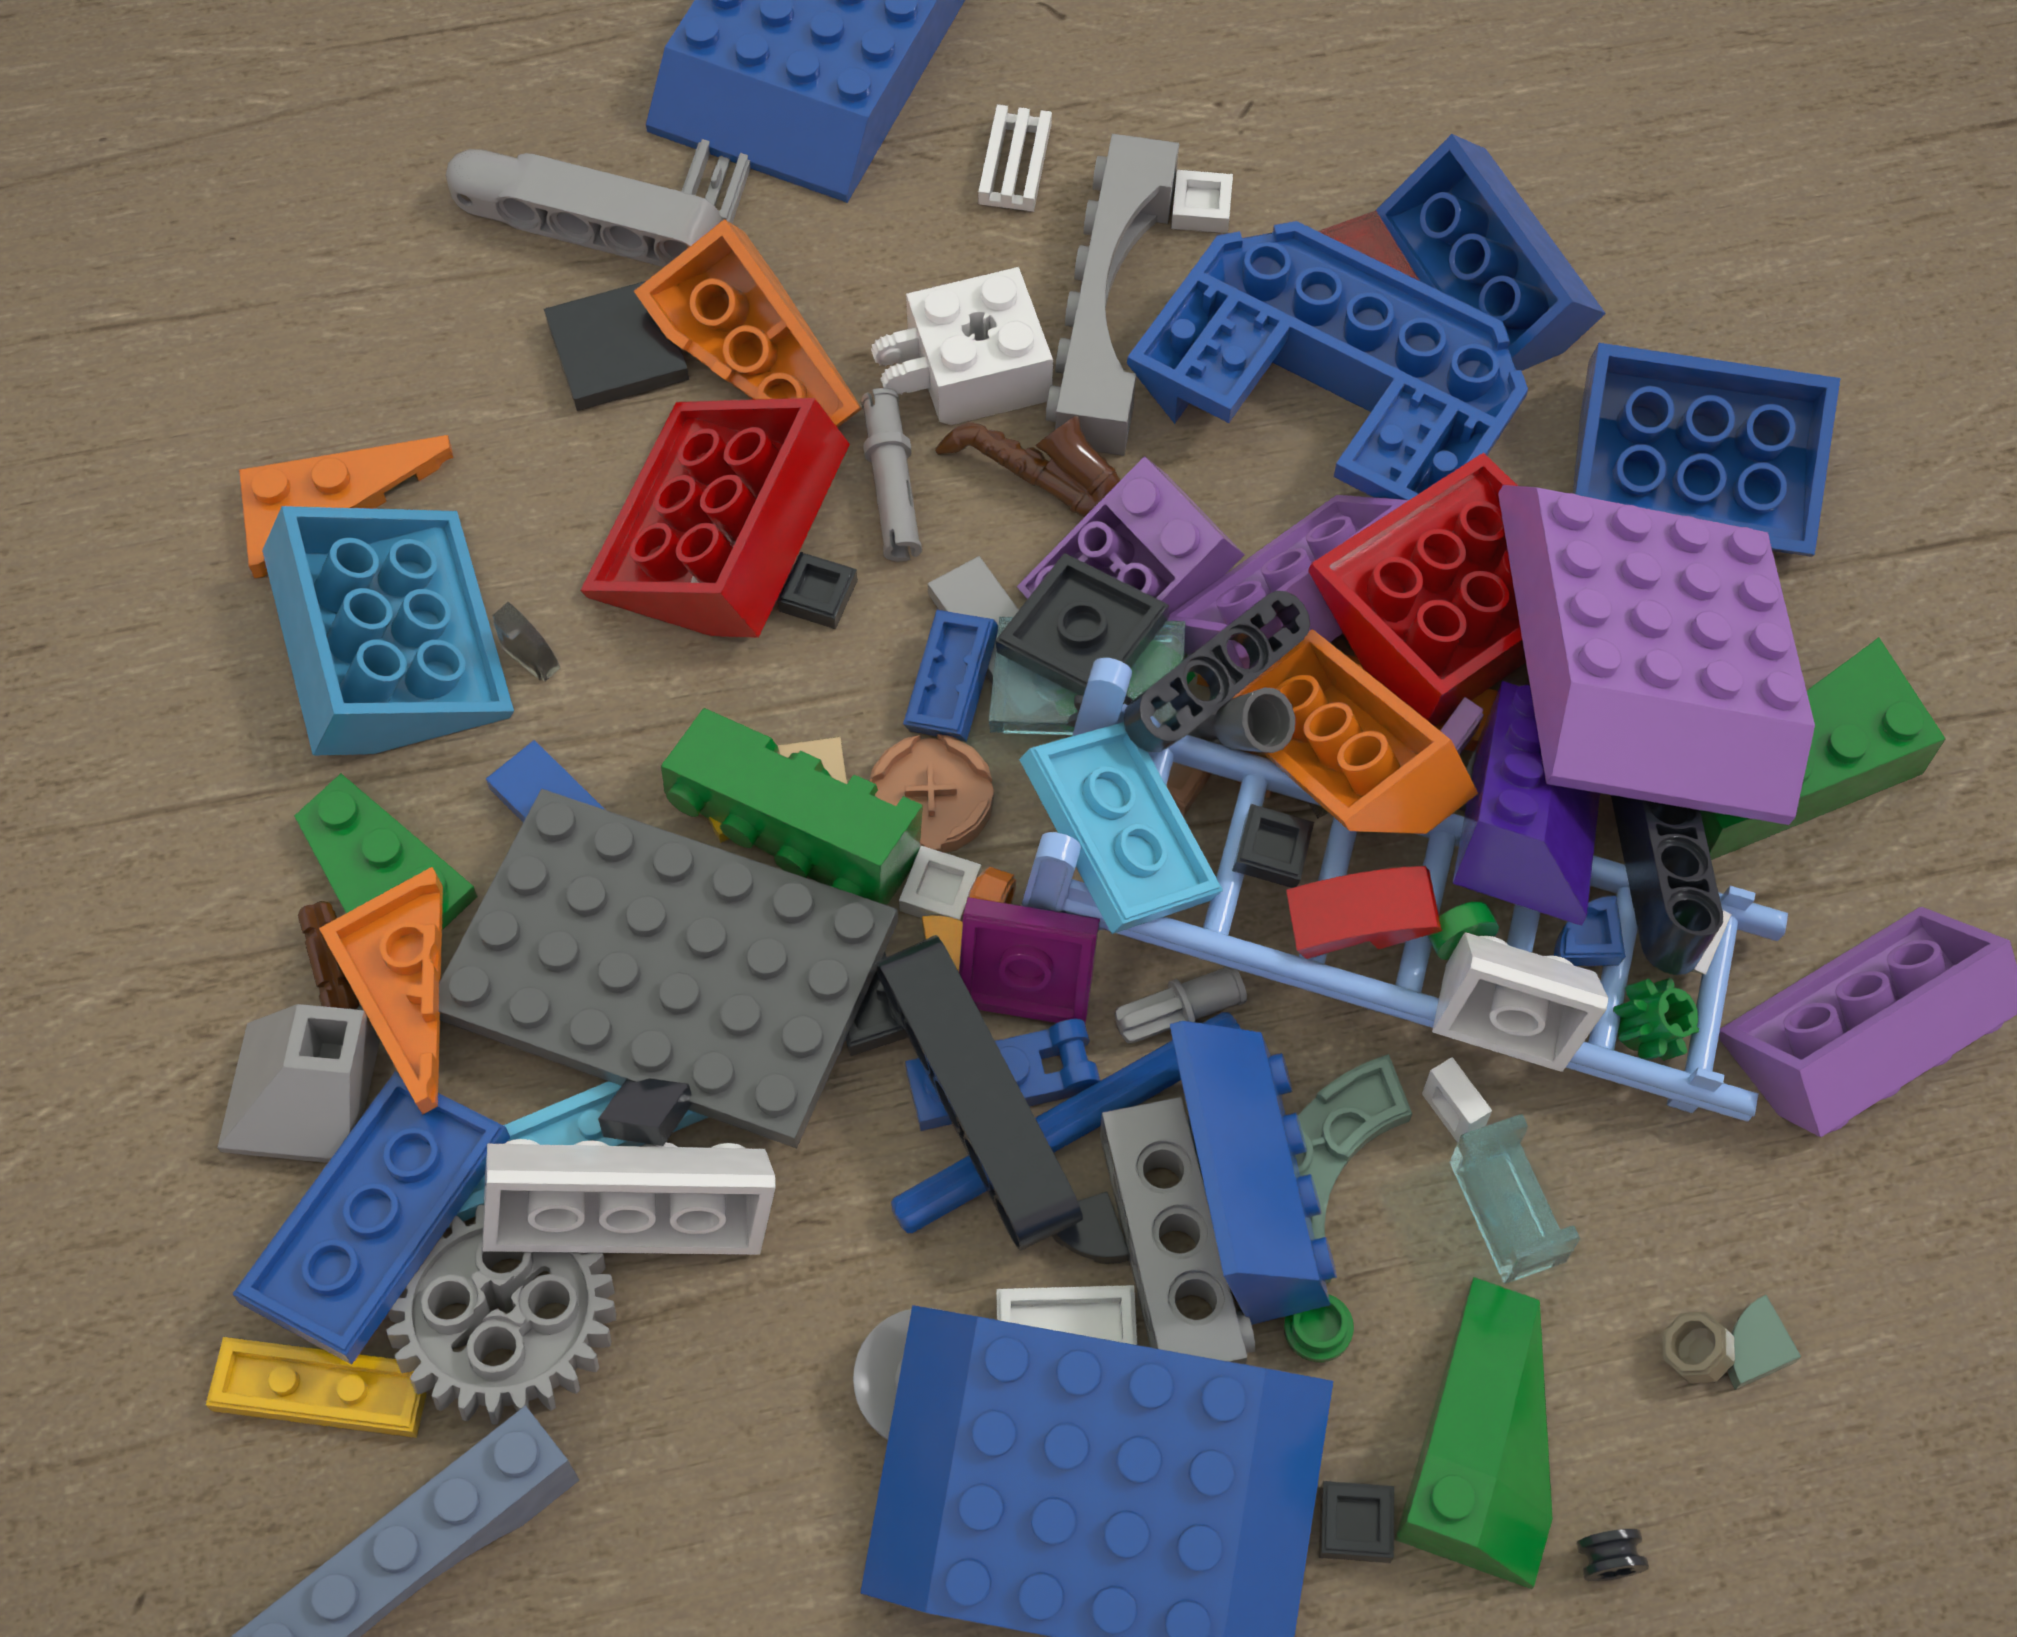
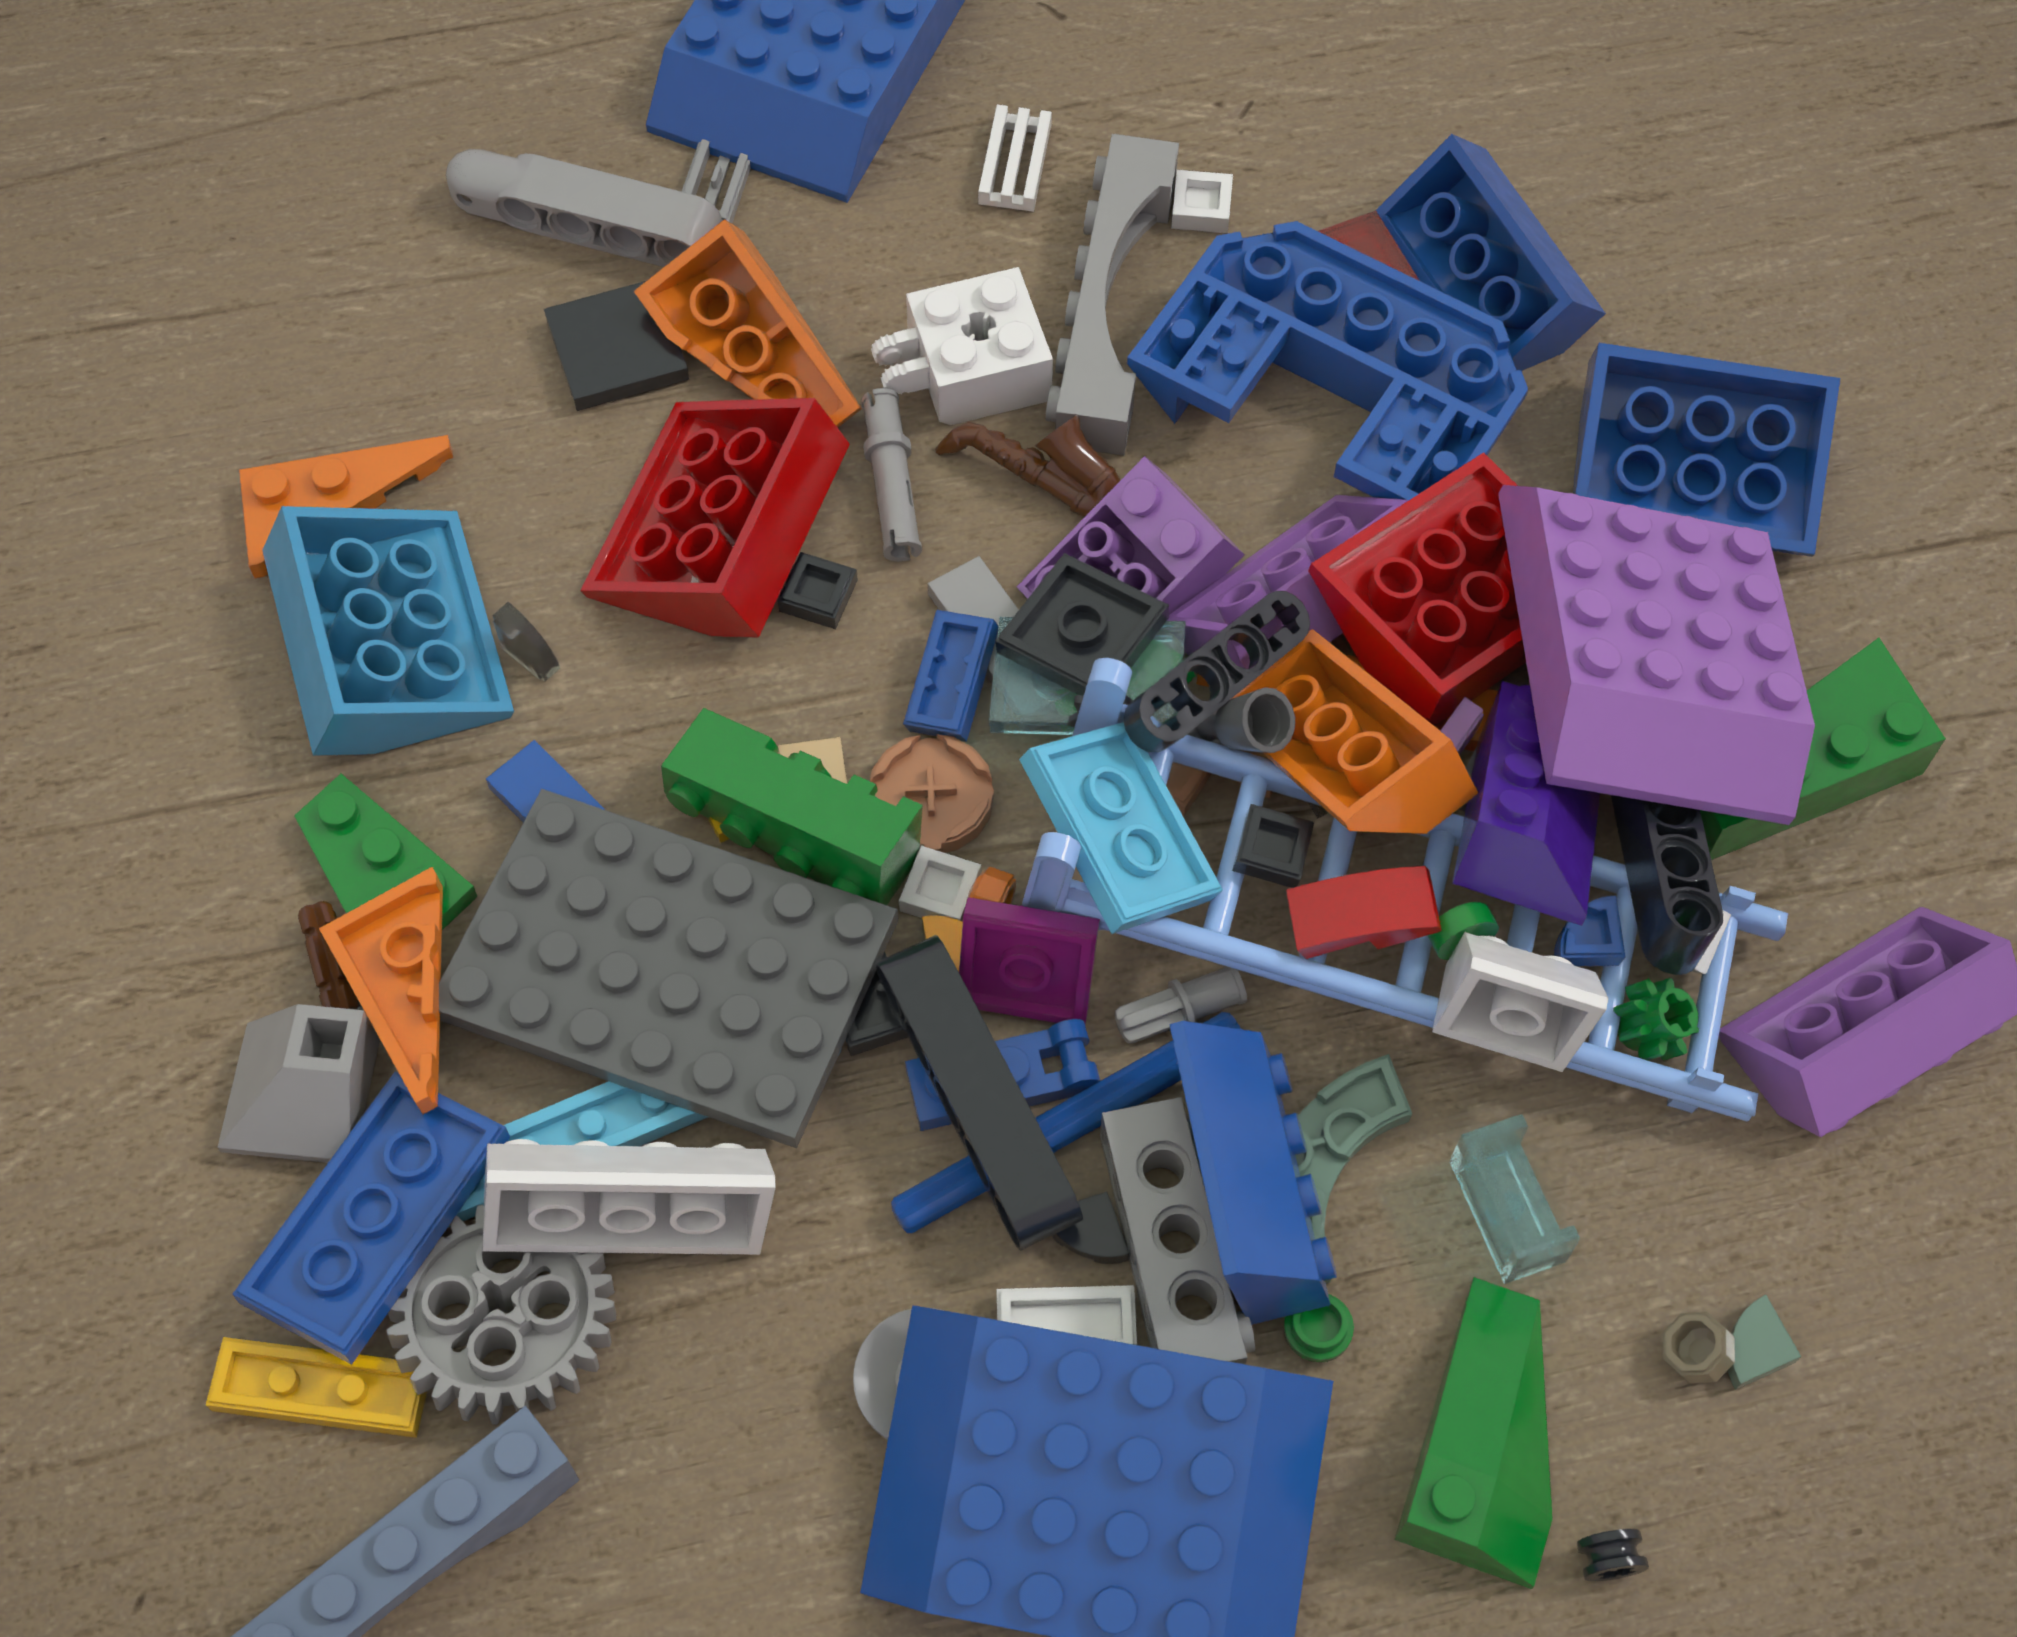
(646, 1111): black tile -> none
(1356, 1522): black tile -> none
(1455, 1099): white tile -> none

